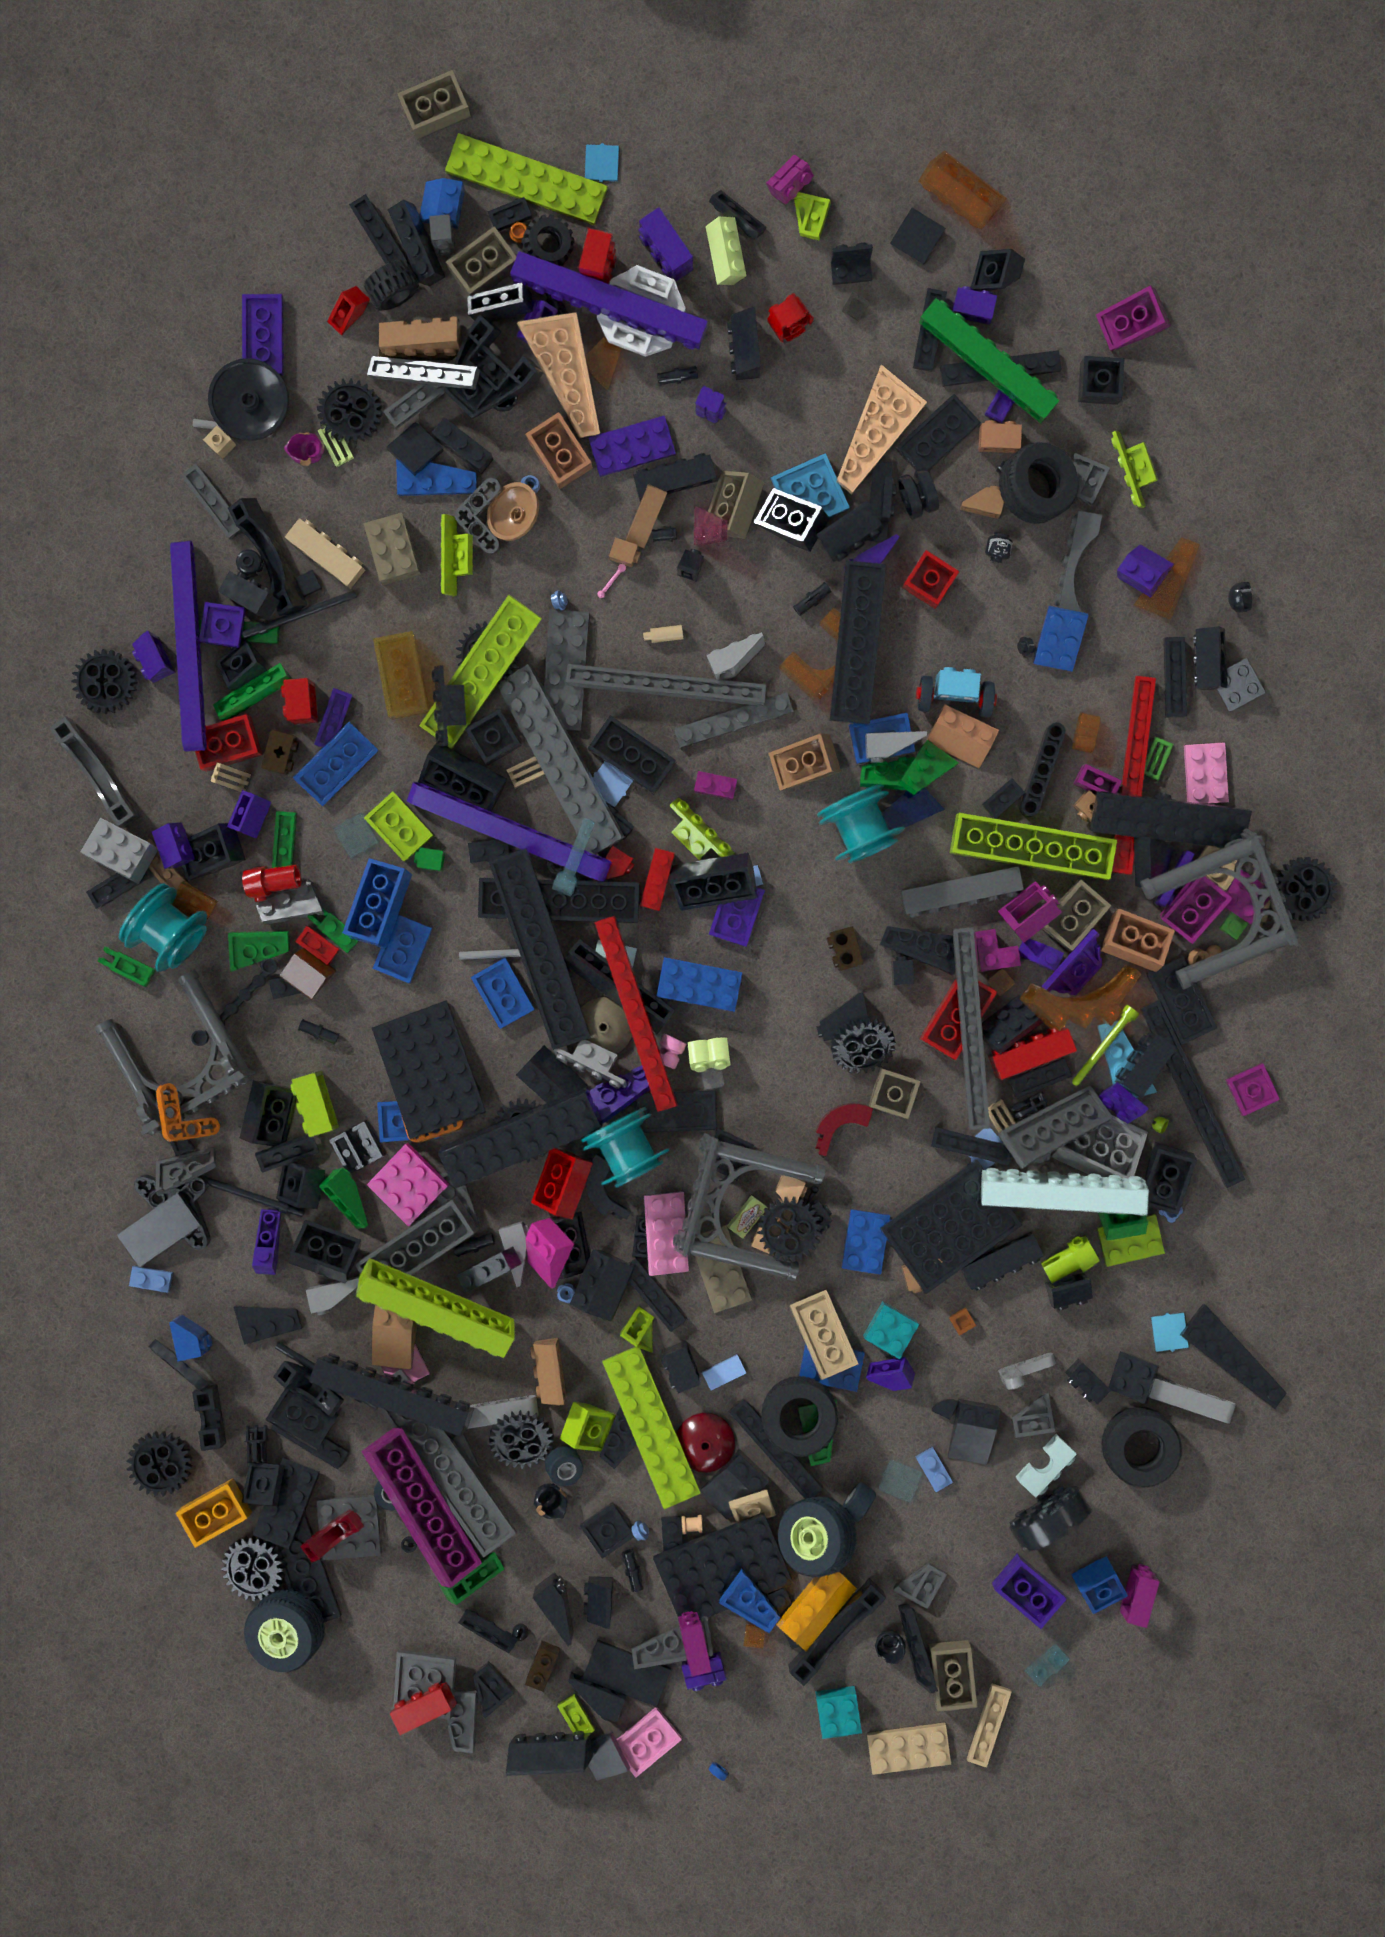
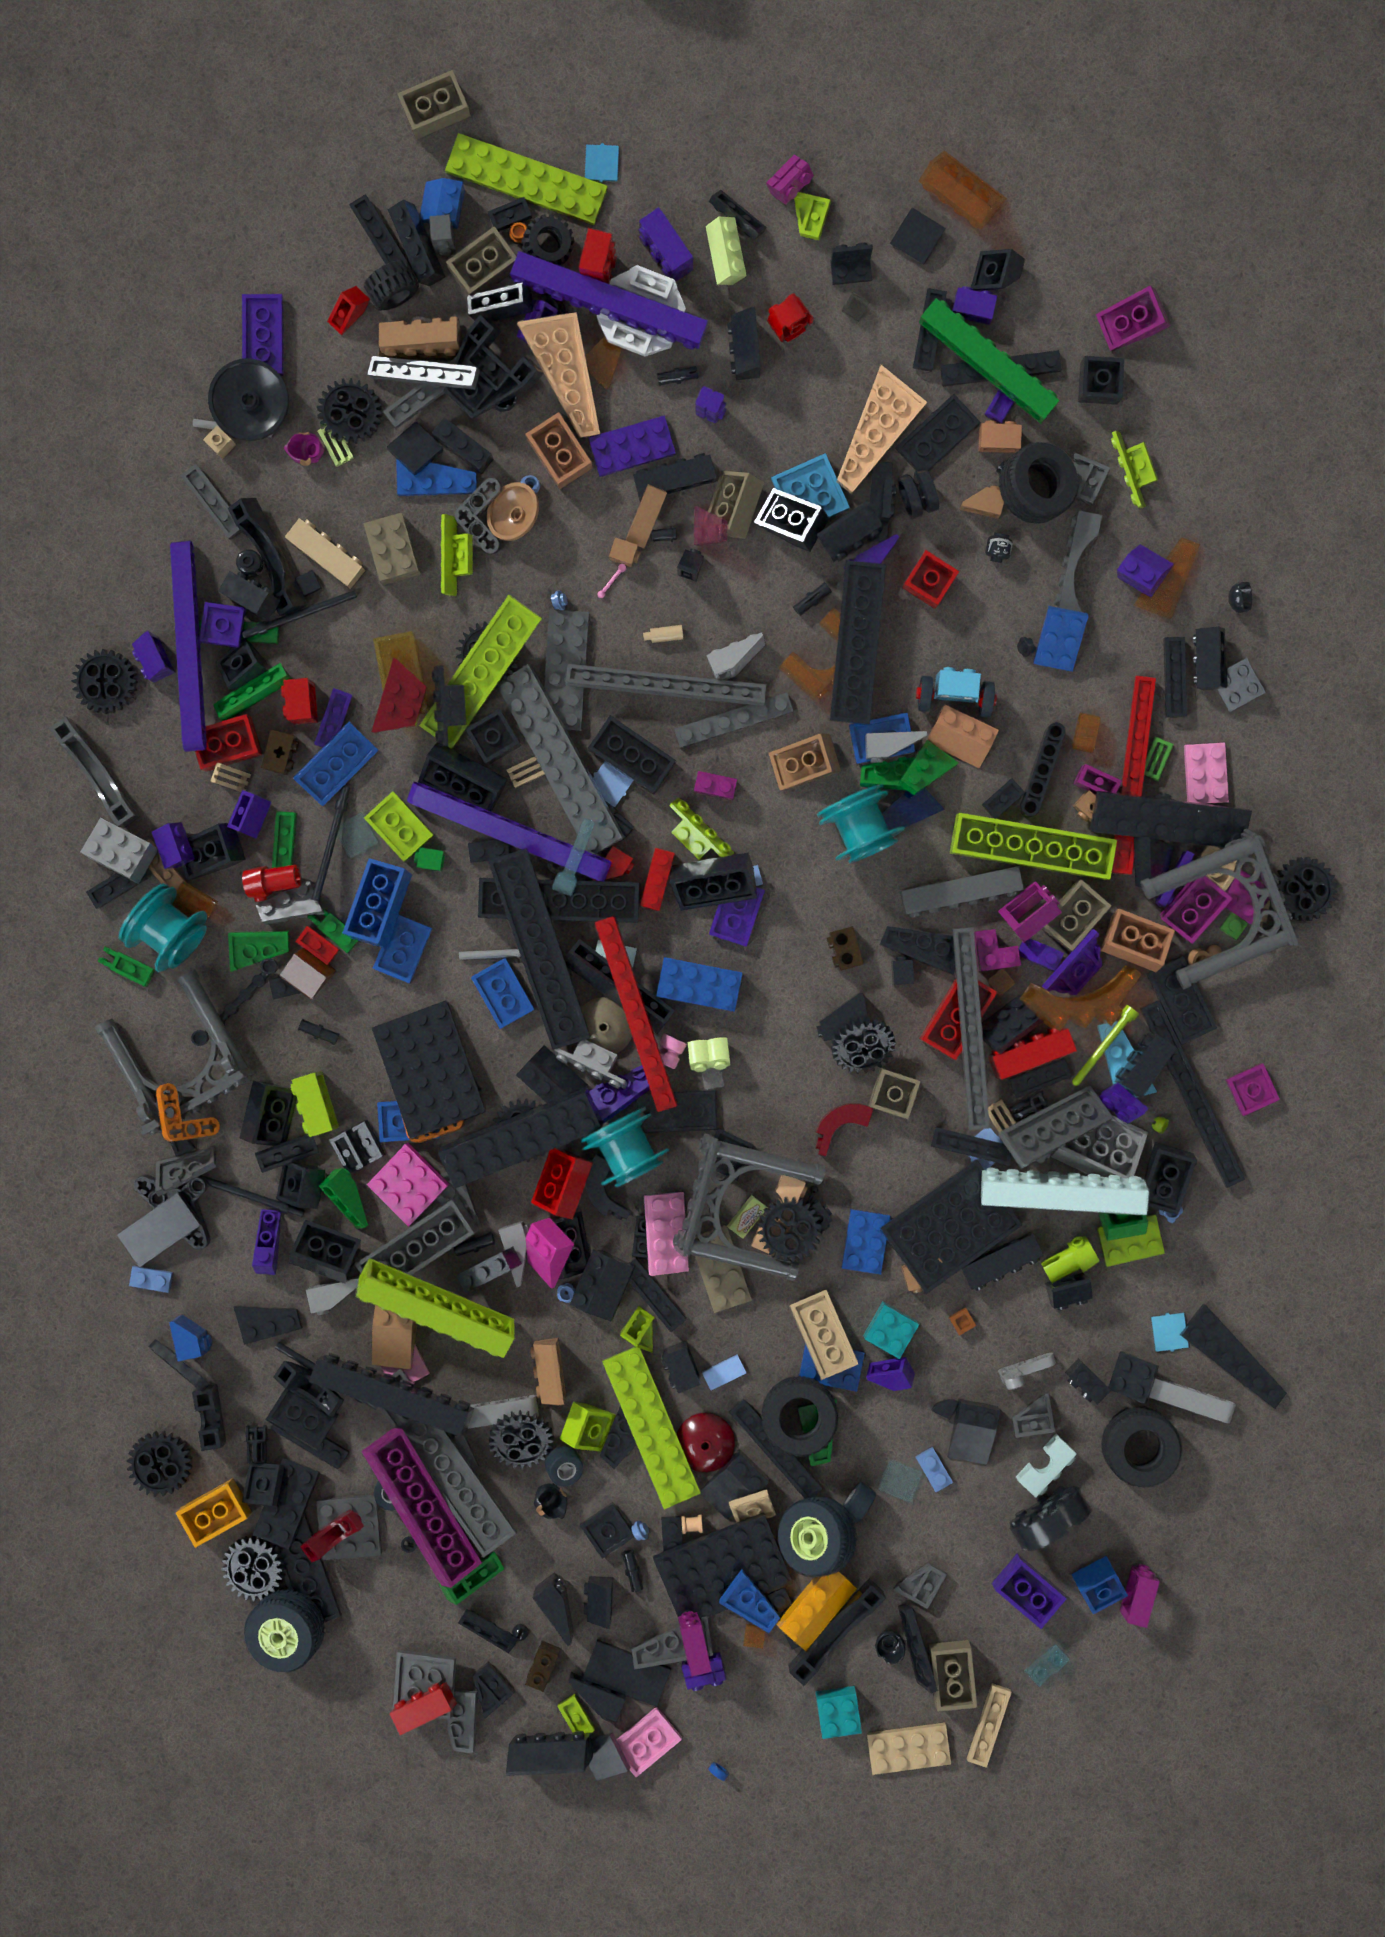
(341, 807): none -> black bar
(400, 700): none -> dark red wing

